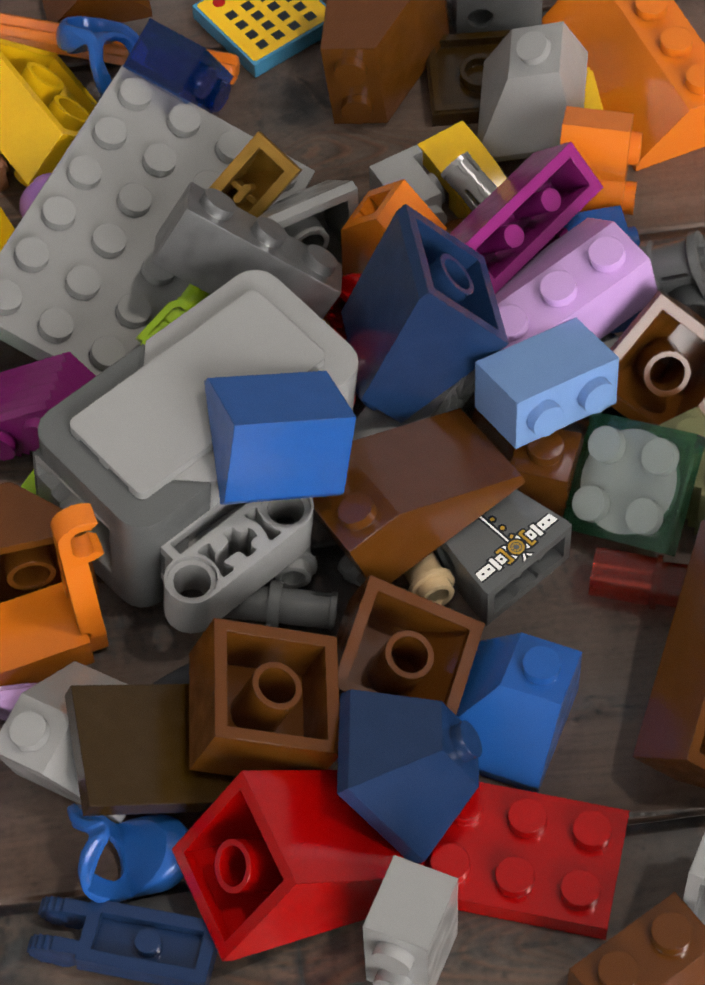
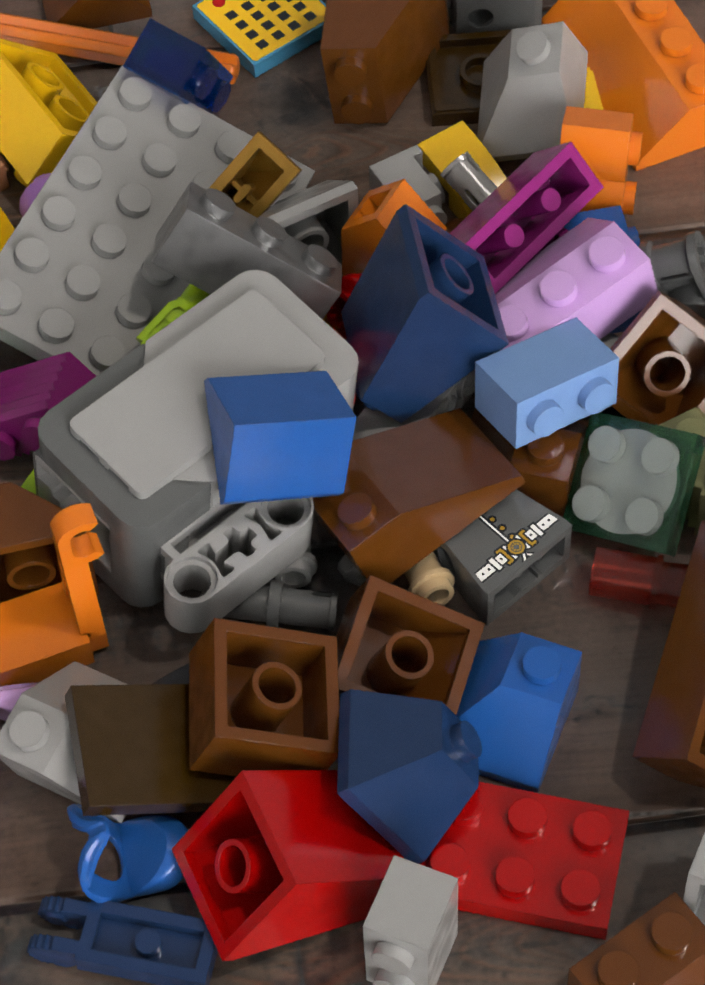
(90, 34): blue piece -> none

